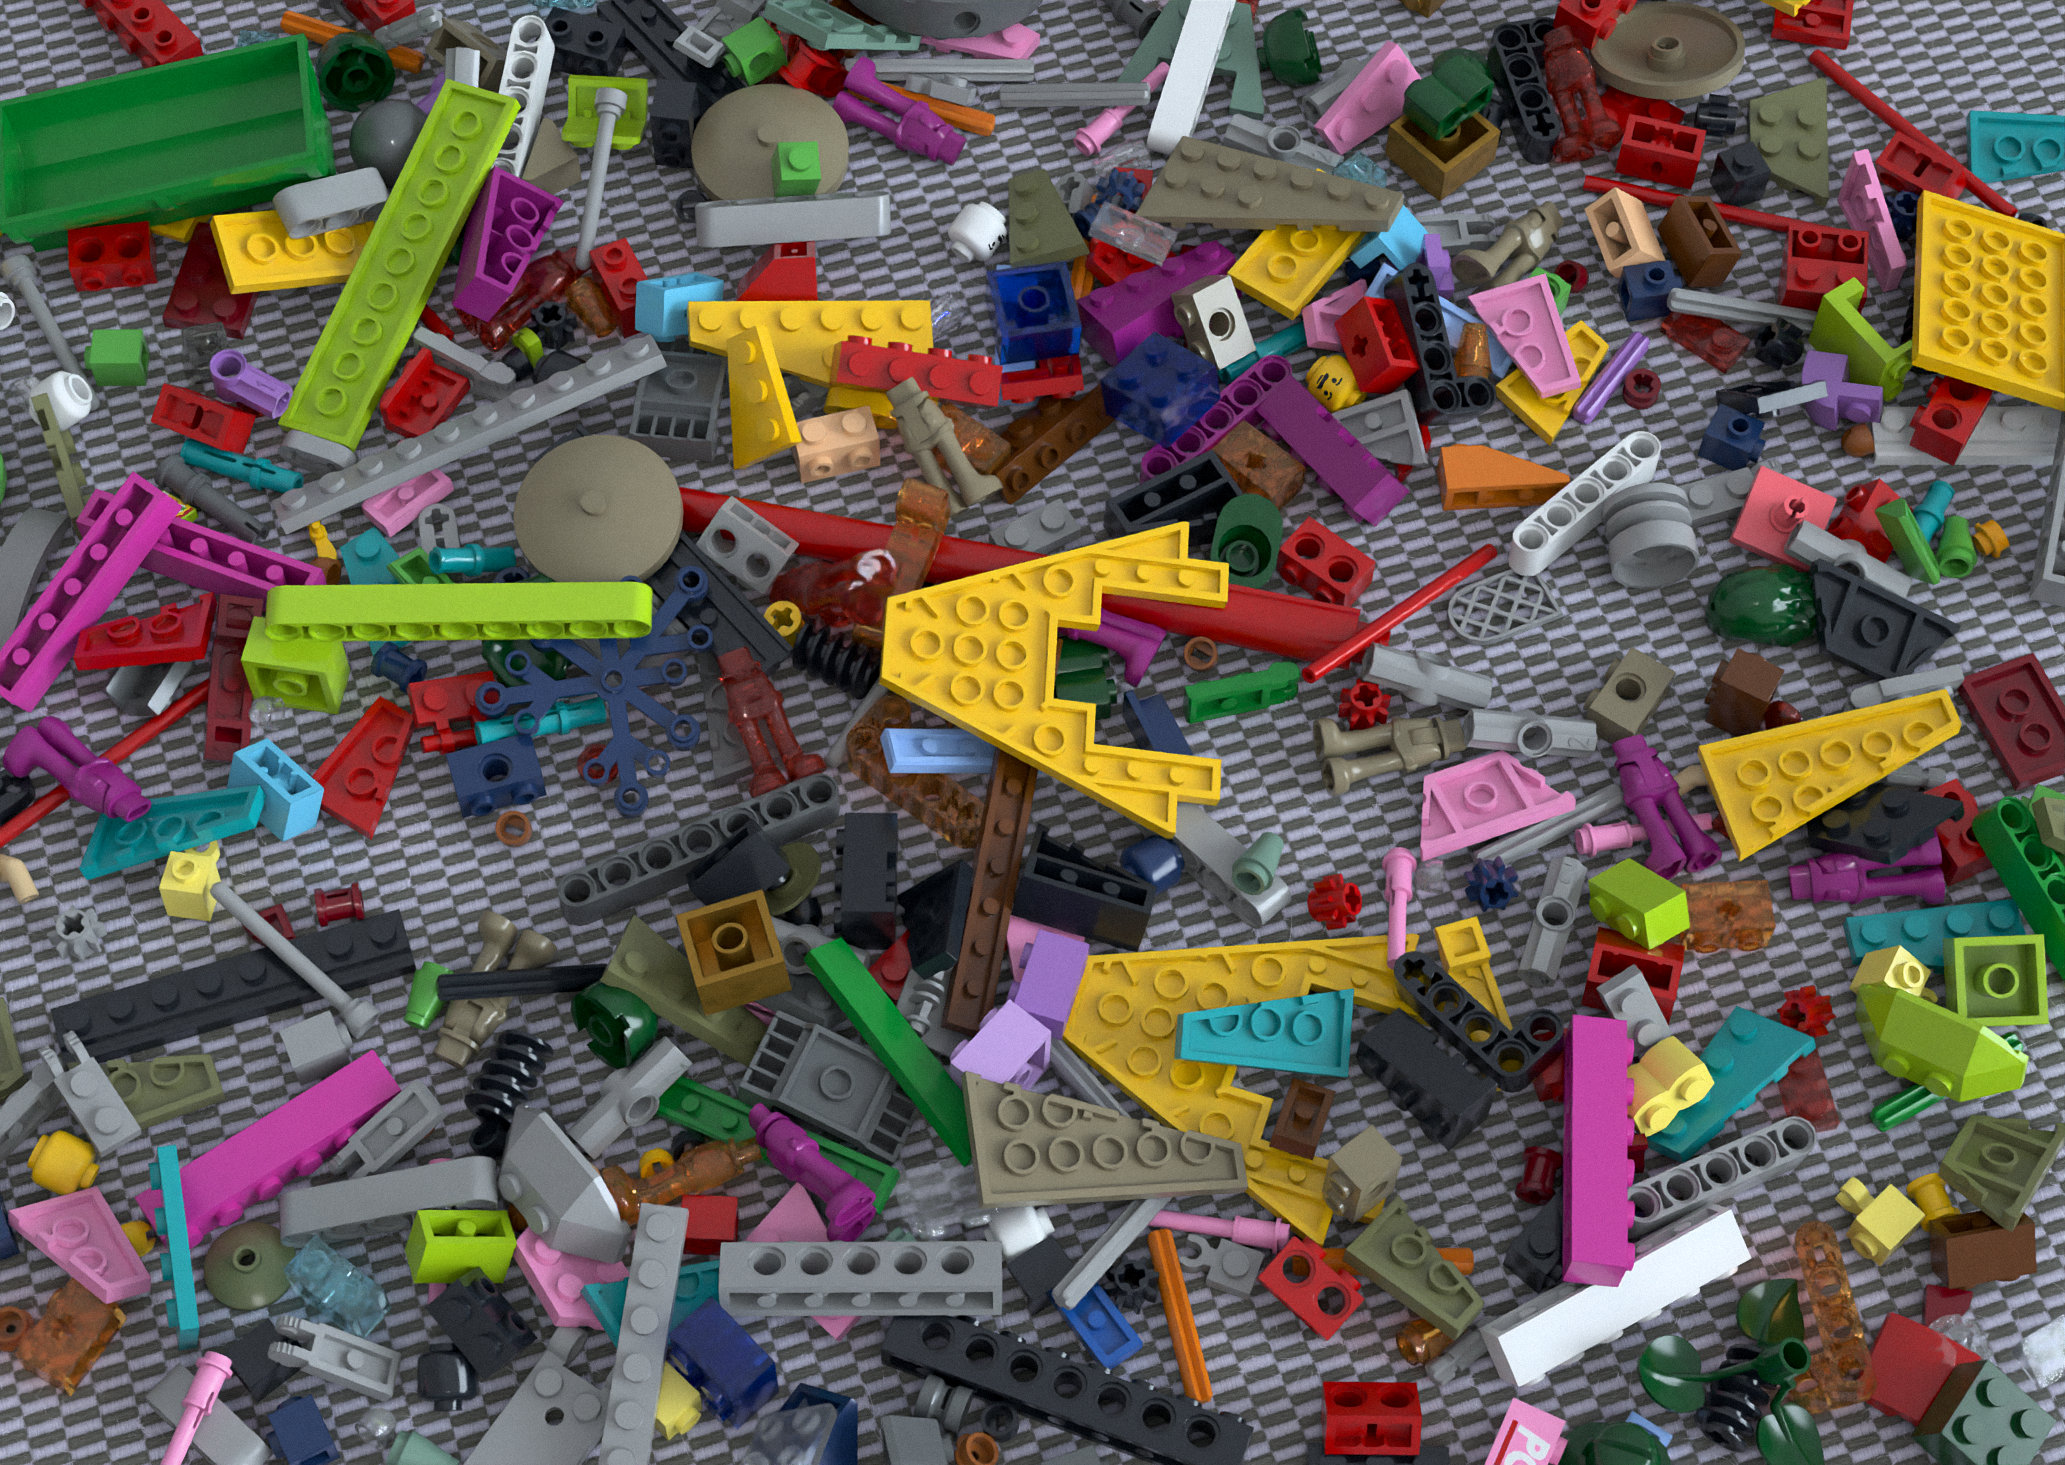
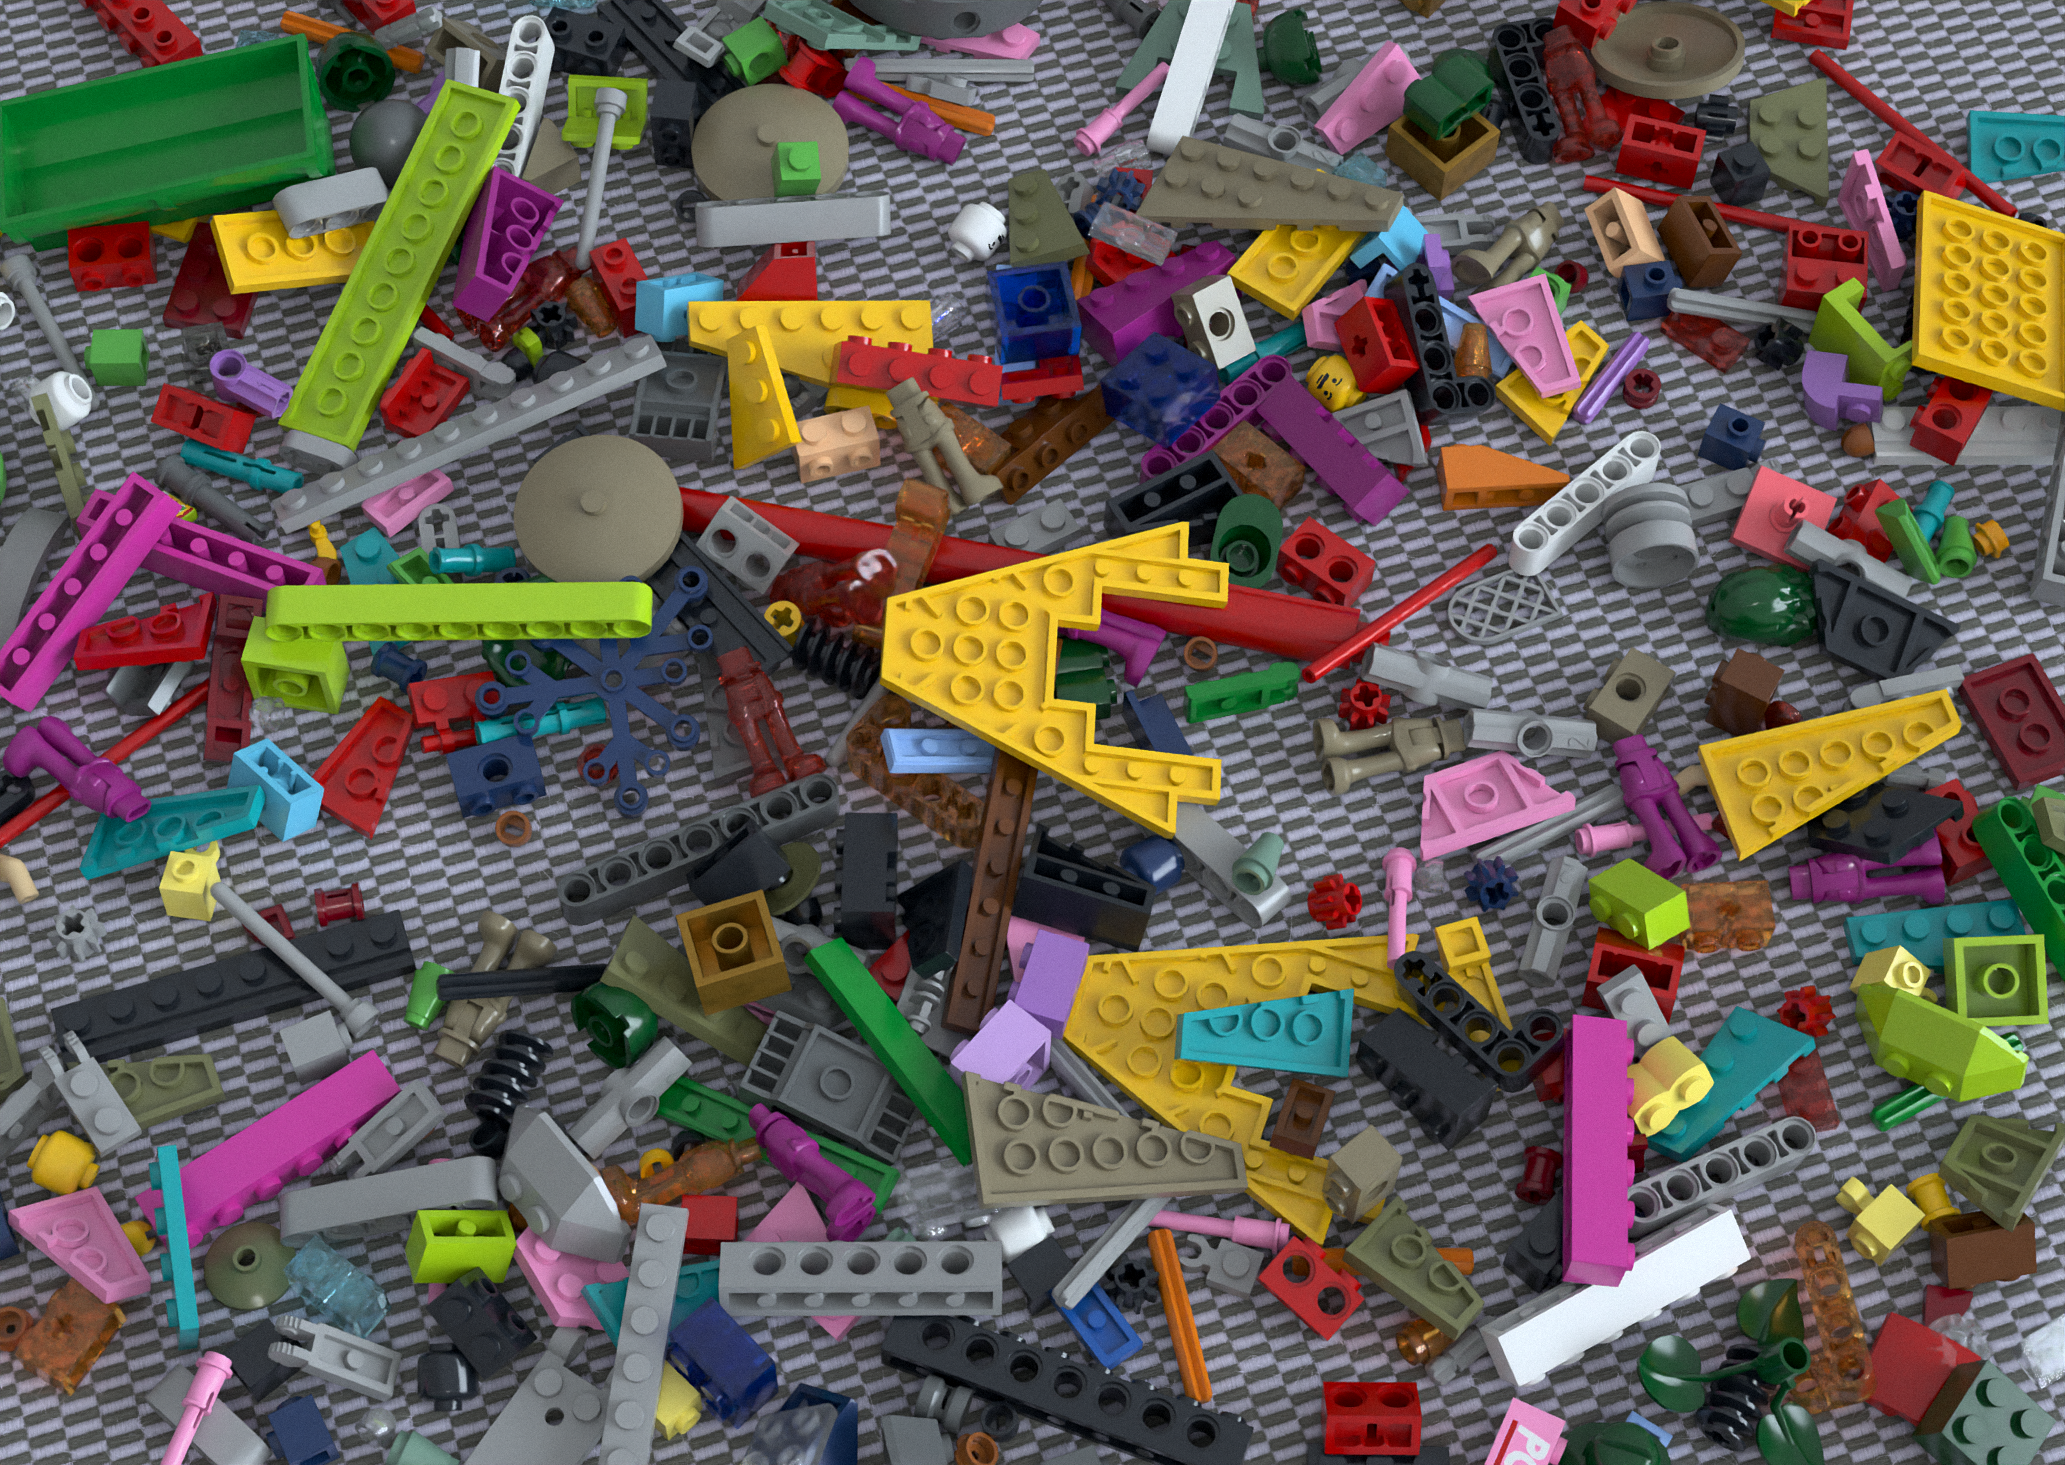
(1075, 94): light grey axle -> none
(1768, 398): black wing -> none

